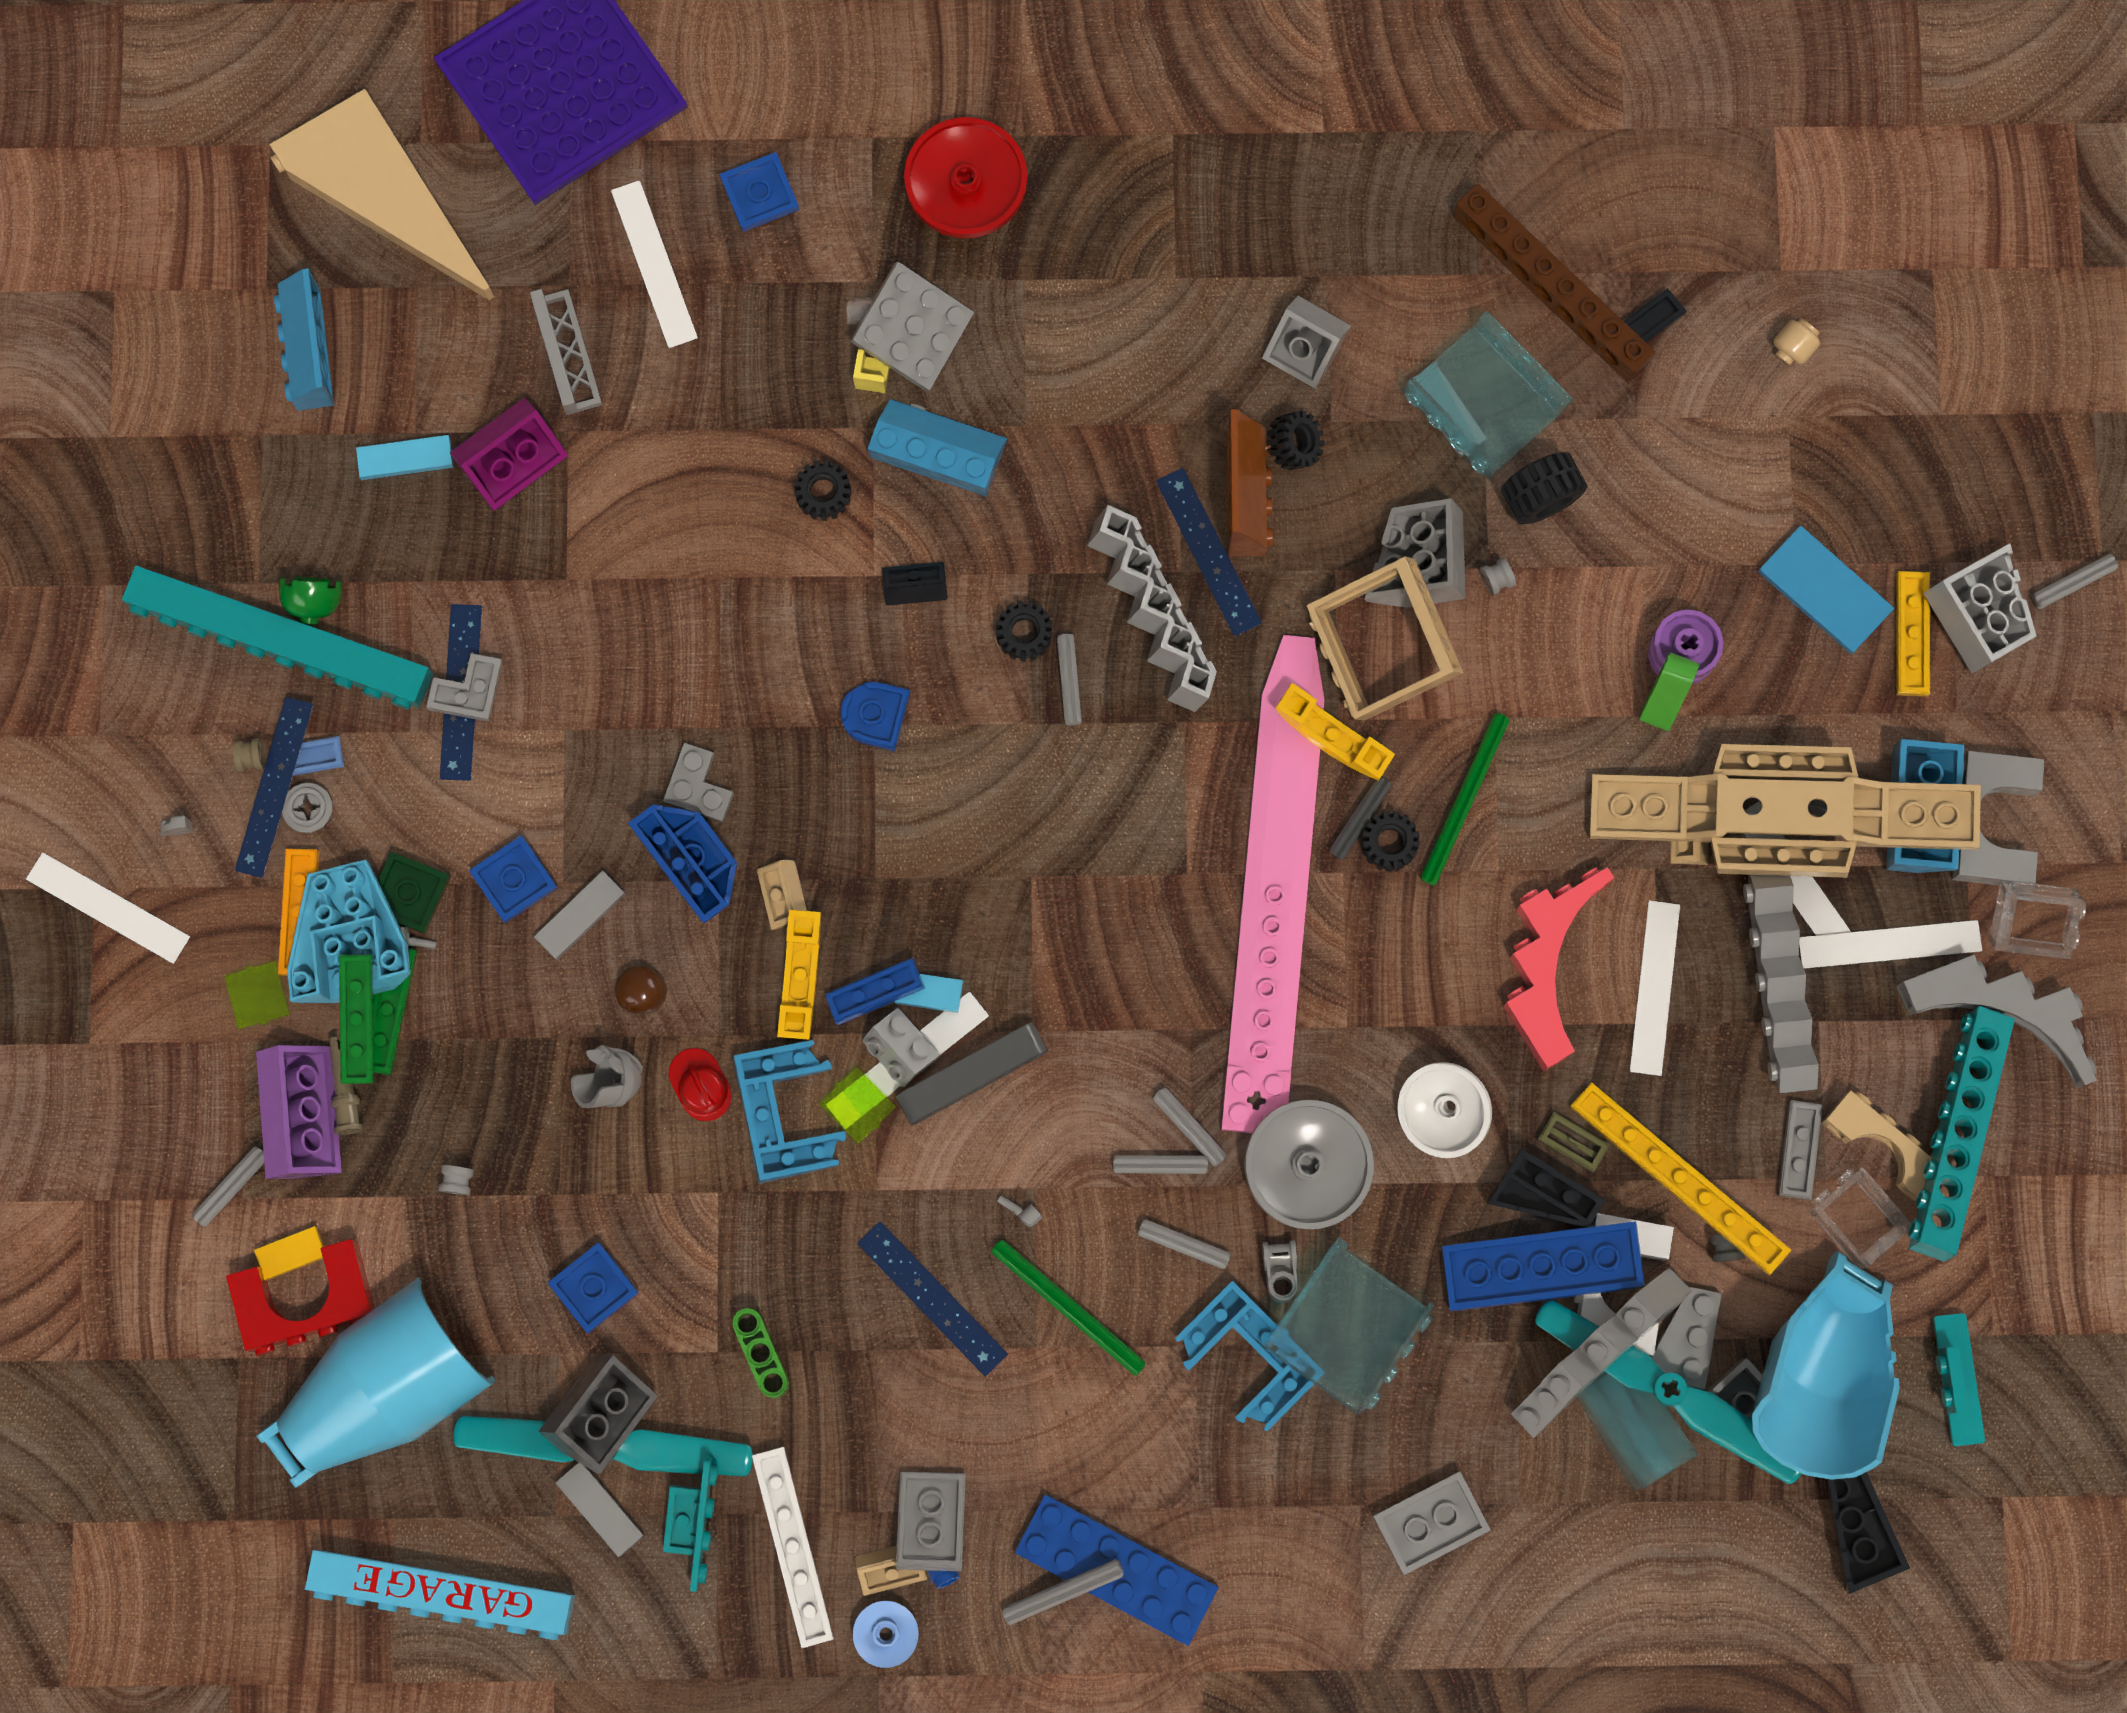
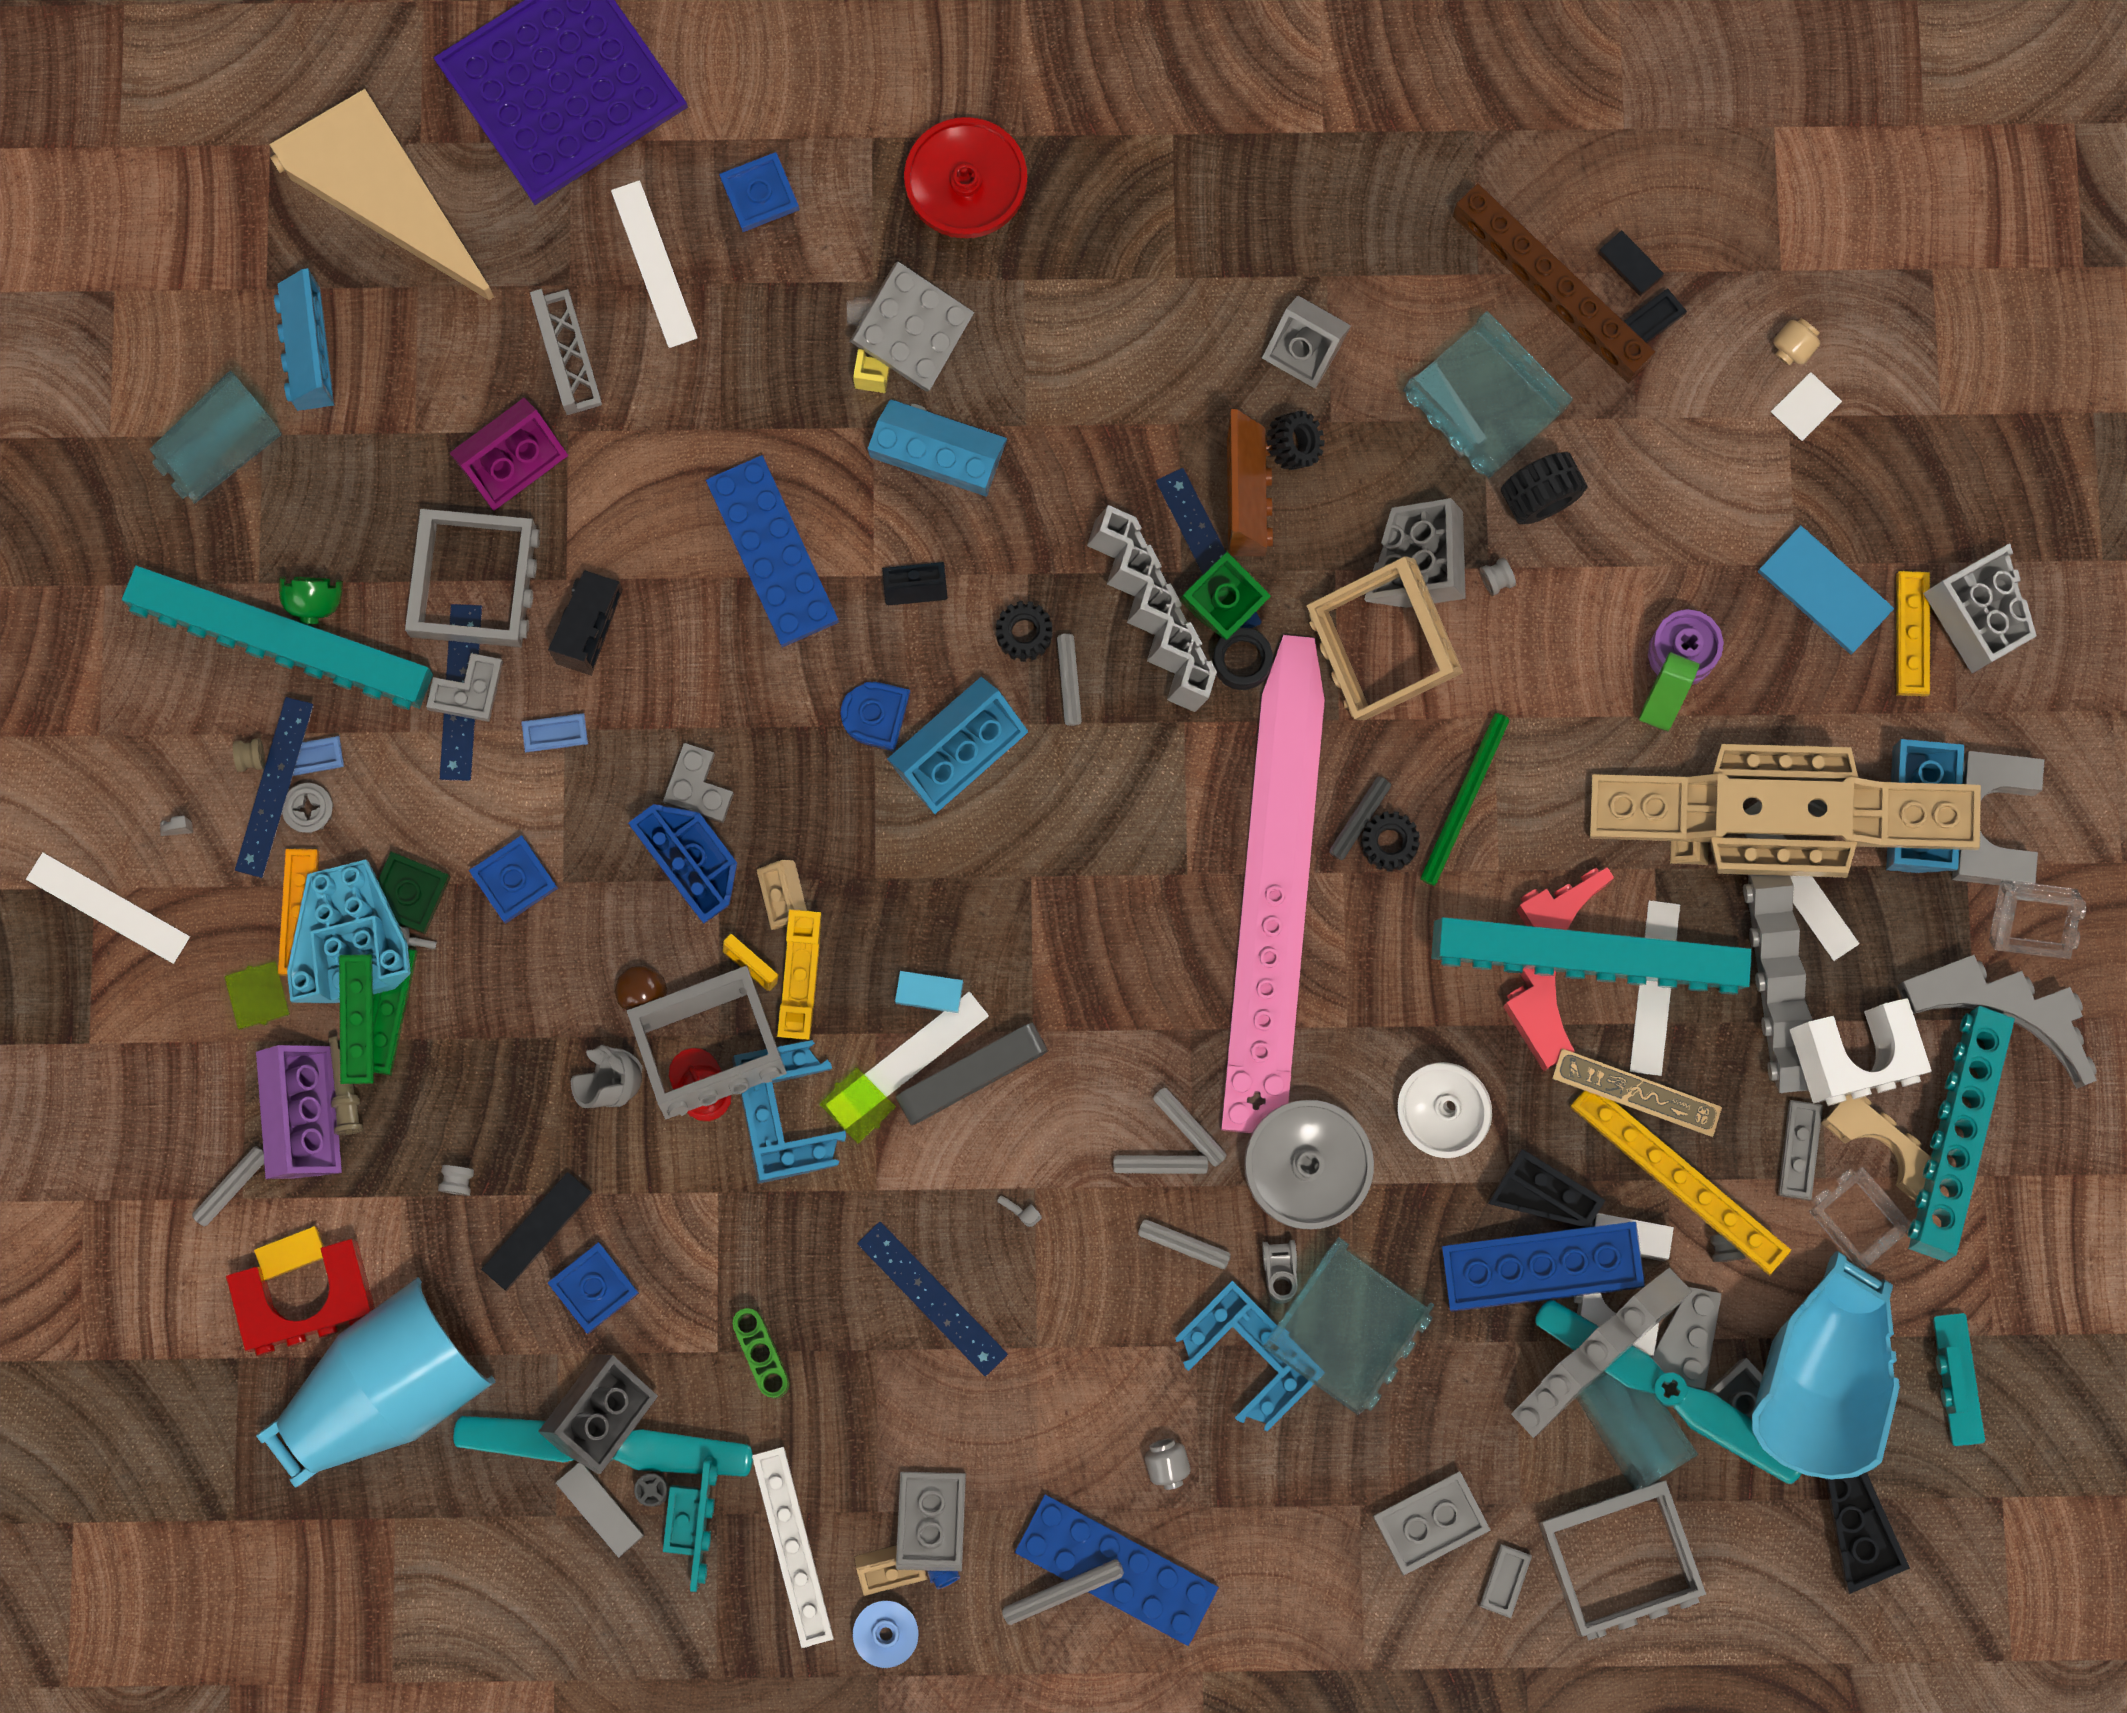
(214, 439): none -> clear light blue slope
(404, 457): medium azure tile -> none
(421, 574): none -> light grey window
(441, 1593): medium azure brick -> none
(536, 1231): none -> black tile
(554, 732): none -> medium blue tile
(579, 915): light grey tile -> none
(585, 622): none -> black wedge
(647, 1487): none -> dark grey wheel
(691, 1002): none -> light grey window
(743, 956): none -> yellow tile
(772, 551): none -> blue plate
(823, 508): black tyre -> none
(875, 991): blue tile -> none
(900, 1047): light grey bracket -> none
(958, 745): none -> dark azure slope
(1068, 1307): green axle -> none
(1167, 1463): none -> light grey head
(1225, 597): none -> green slope
(1248, 682): none -> black tyre
(1331, 735): yellow slope -> none
(1505, 1581): none -> light grey tile
(1556, 1118): olive tile -> none
(1590, 954): none -> teal brick
(1631, 263): none -> black tile
(1637, 1092): none -> sticker
(1654, 1608): none -> light grey window
(1806, 406): none -> white sticker
(1833, 1075): none -> white arch
(1890, 944): white sticker -> none
(2074, 581): light grey axle -> none

